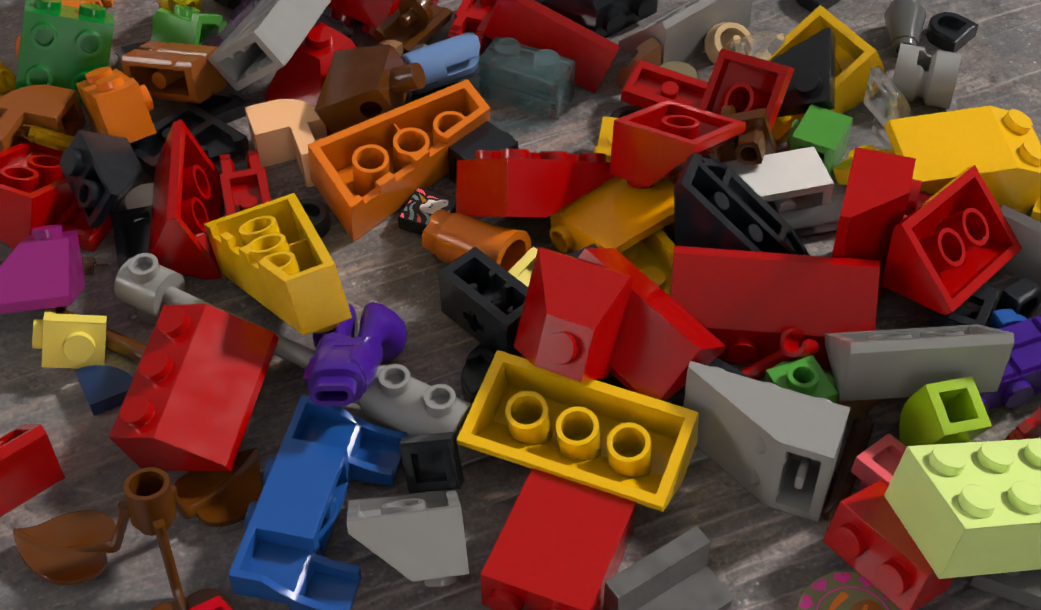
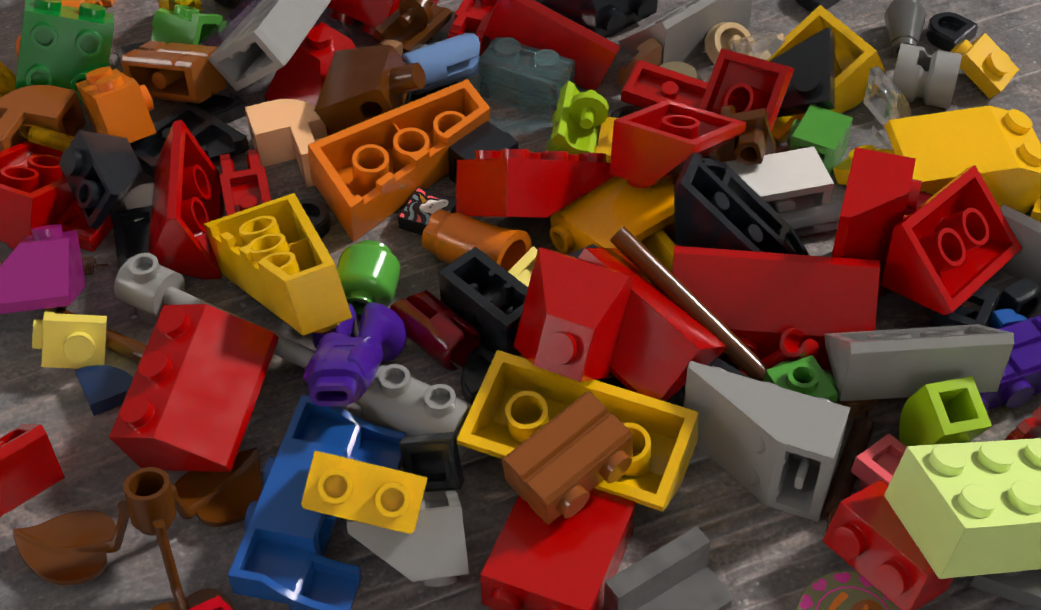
(363, 492): none -> yellow bracket
(368, 274): none -> bright green head
(437, 329): none -> dark red arm
(569, 459): none -> dark orange brick
(577, 120): none -> lime hips
(685, 299): none -> reddish brown bar
(986, 64): none -> yellow bracket

